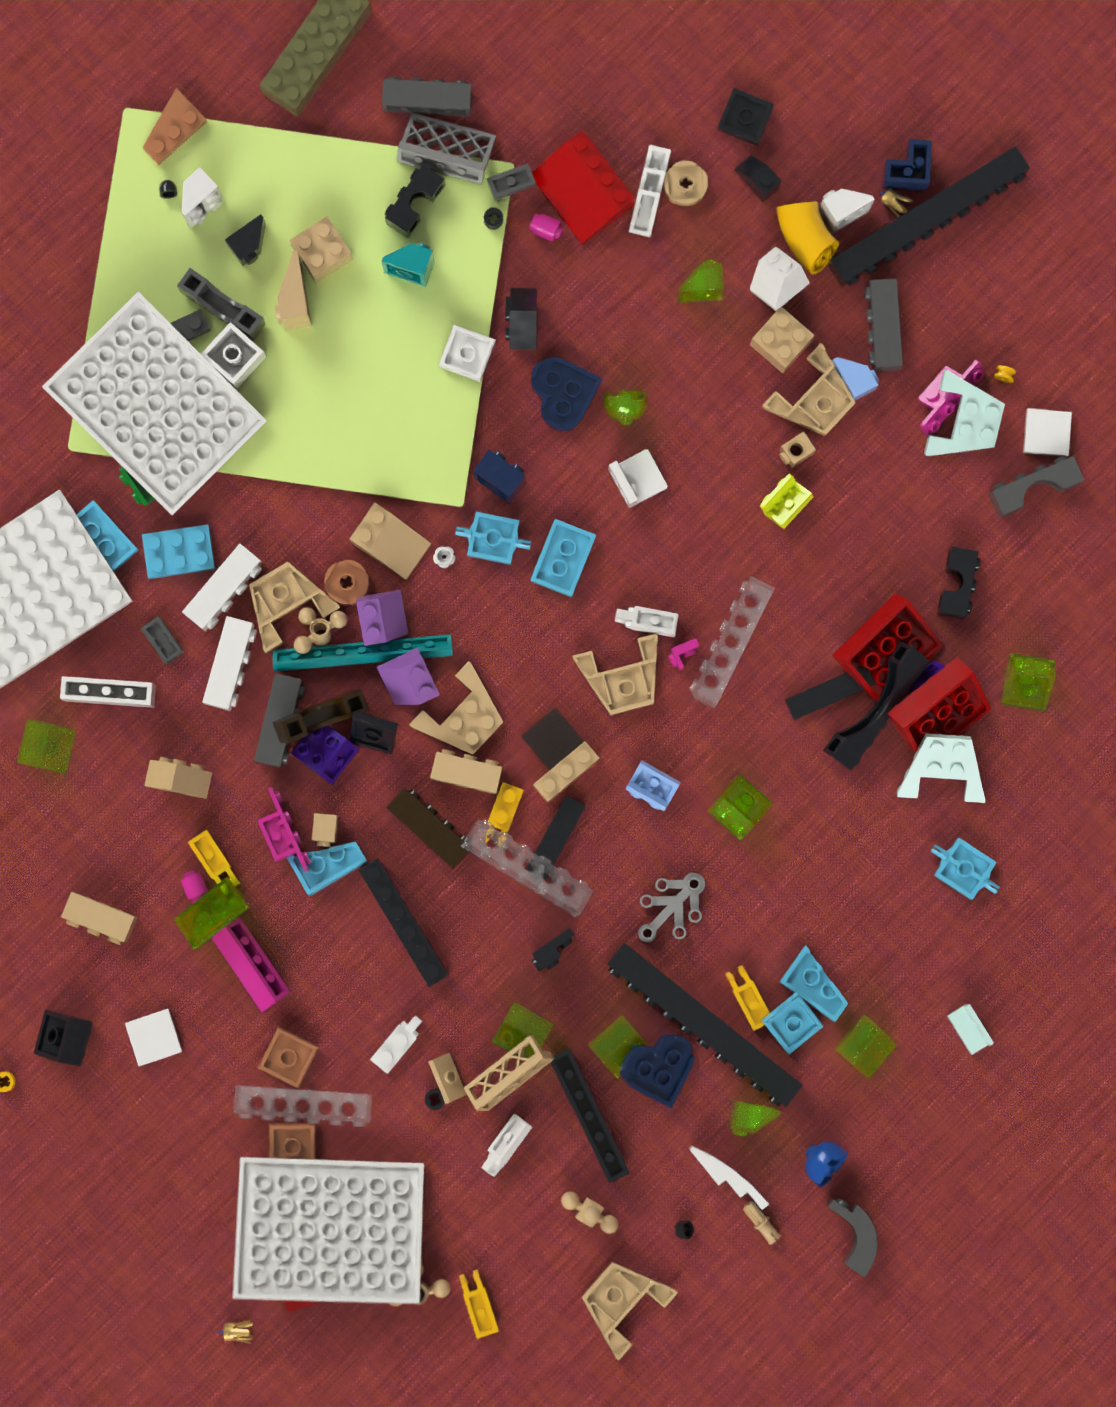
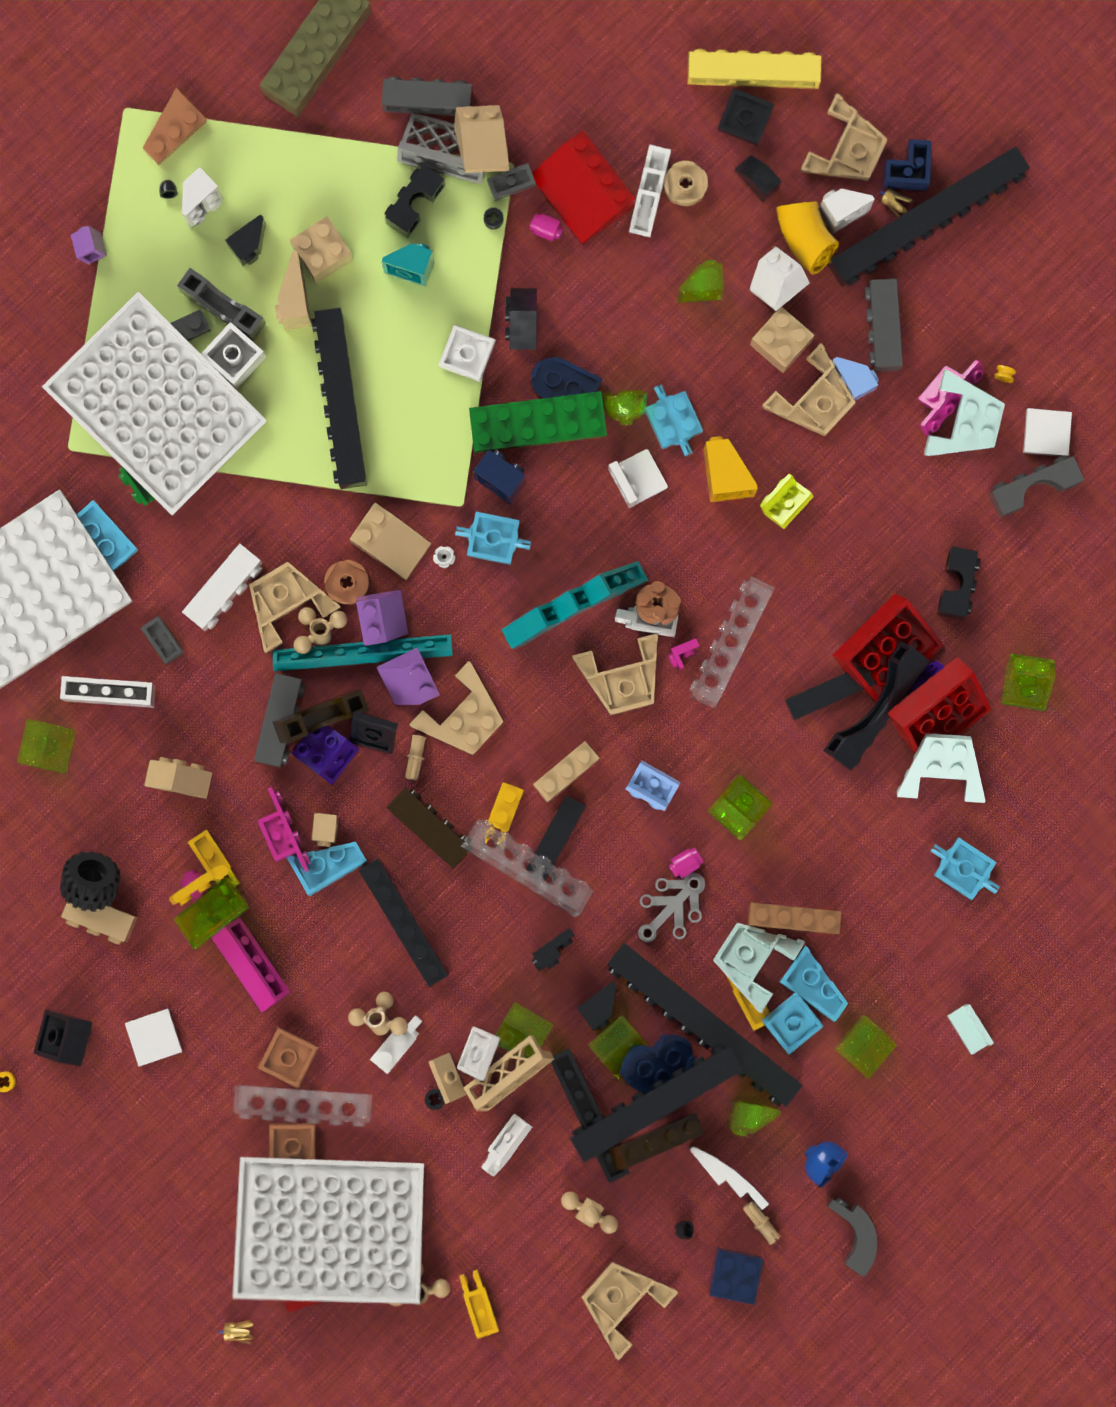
(77, 878): none -> black tyre
(88, 244): none -> medium lavender brick
(178, 551): medium azure plate -> none
(199, 884): none -> yellow hinge
(229, 663): white brick -> none
(340, 398): none -> black brick
(384, 1001): none -> tan piece
(415, 757): none -> tan axle
(466, 772): tan brick -> none
(478, 1053): none -> white tile
(481, 138): none -> tan slope
(537, 422): none -> green plate
(552, 739): clear smoke tile -> none
(563, 558): medium azure plate -> none
(573, 602): none -> teal arch
(599, 1007): none -> black slope
(655, 1141): none -> dark brown brick
(656, 1103): none -> black brick
(657, 593): none -> nougat plate
(673, 420): none -> medium azure plate
(685, 862): none -> dark pink brick
(726, 472): none -> yellow slope
(735, 1275): none -> dark blue brick
(746, 953): none -> light aqua wing
(754, 69): none -> light yellow brick
(794, 918): none -> medium nougat arch
(799, 441): tan brick -> none
(856, 150): none -> tan wing

